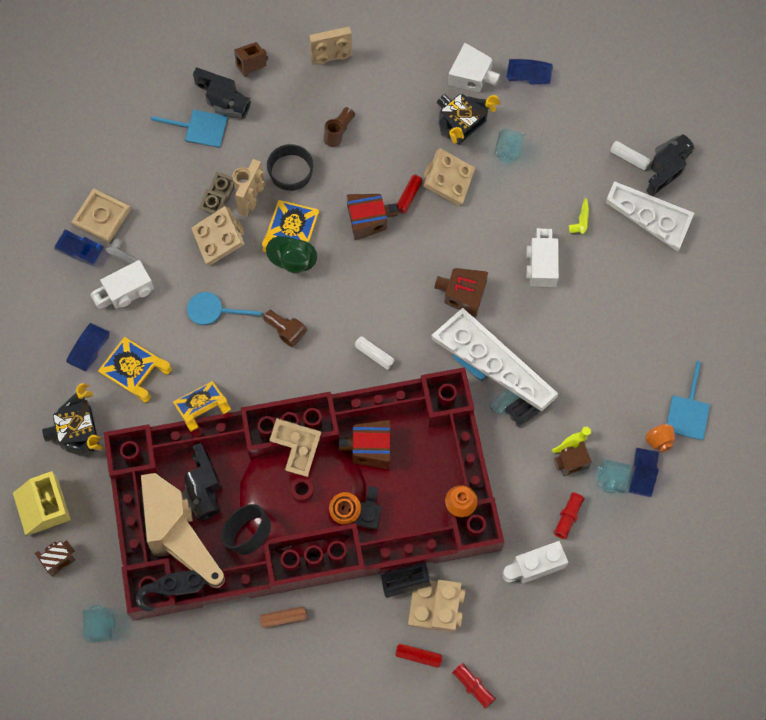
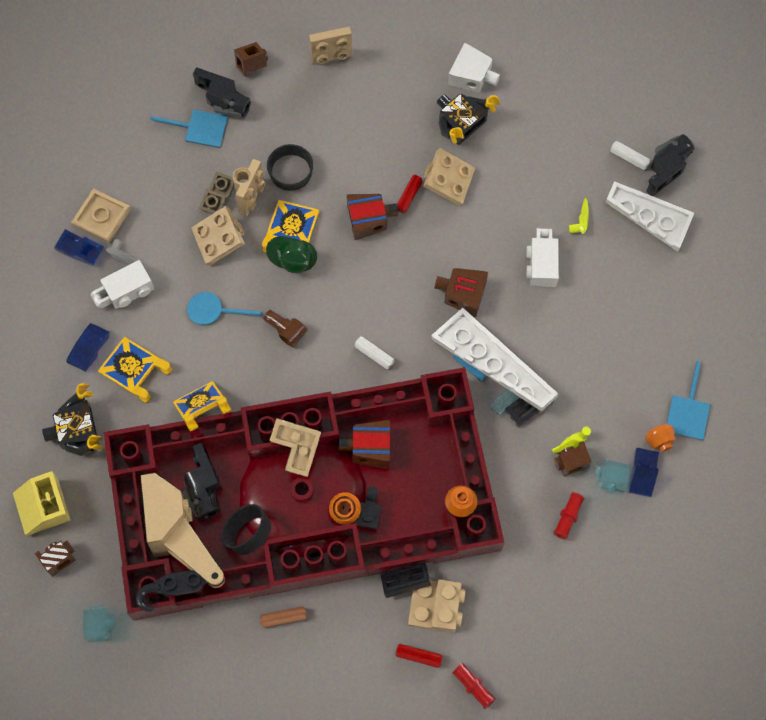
(336, 127): reddish brown pin -> none
(509, 145): clear light blue brick -> none
(532, 70): clear blue slope -> none
(536, 564): white brick -> none

